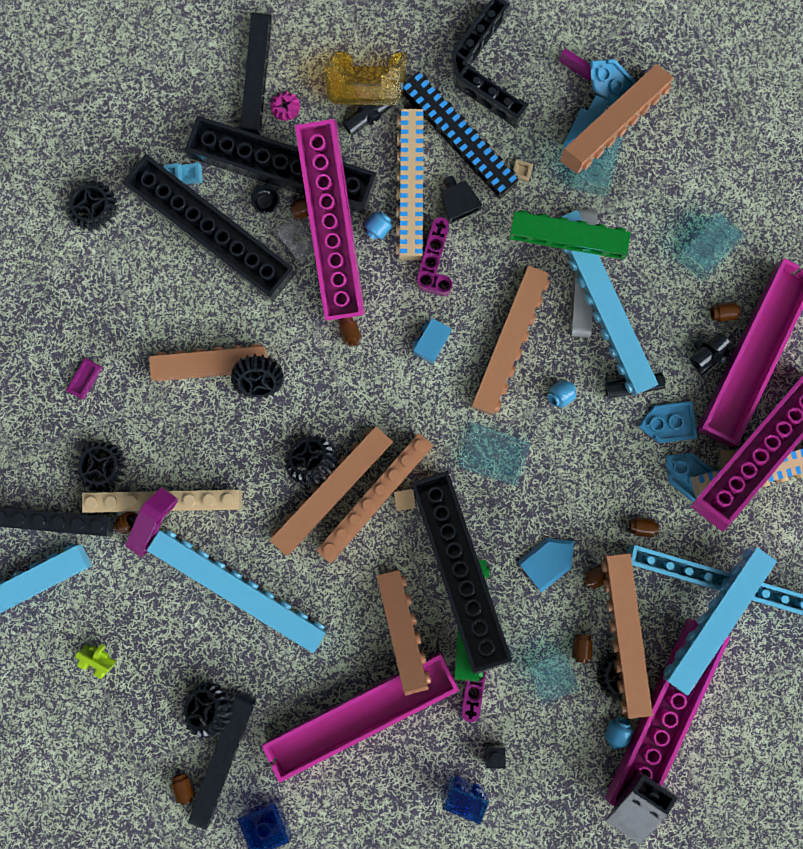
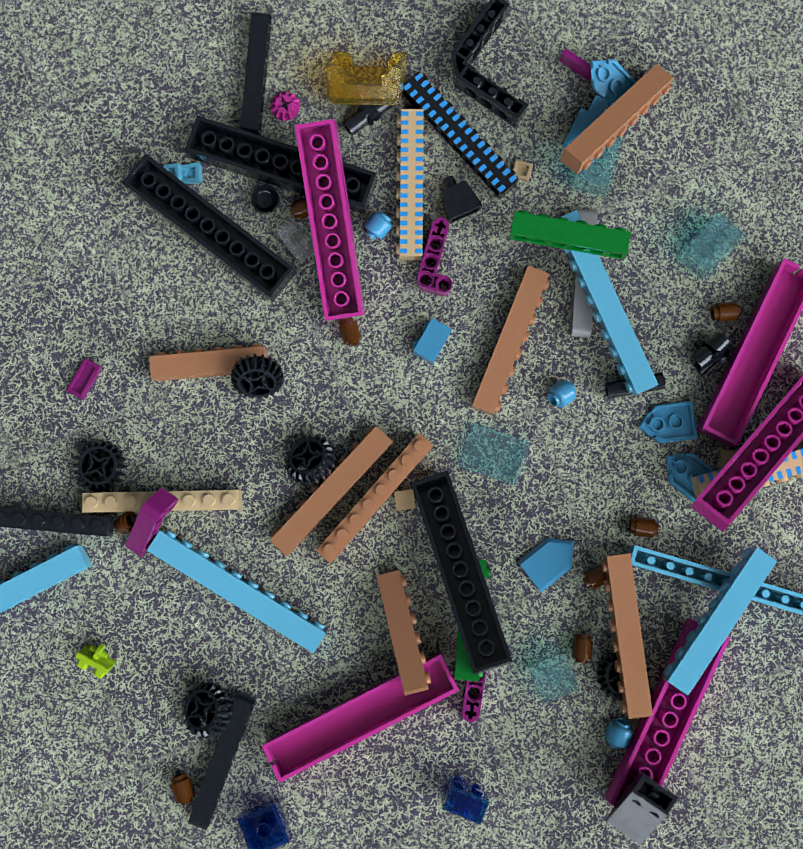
(76, 207): black gear -> none
(494, 756): black brick -> none

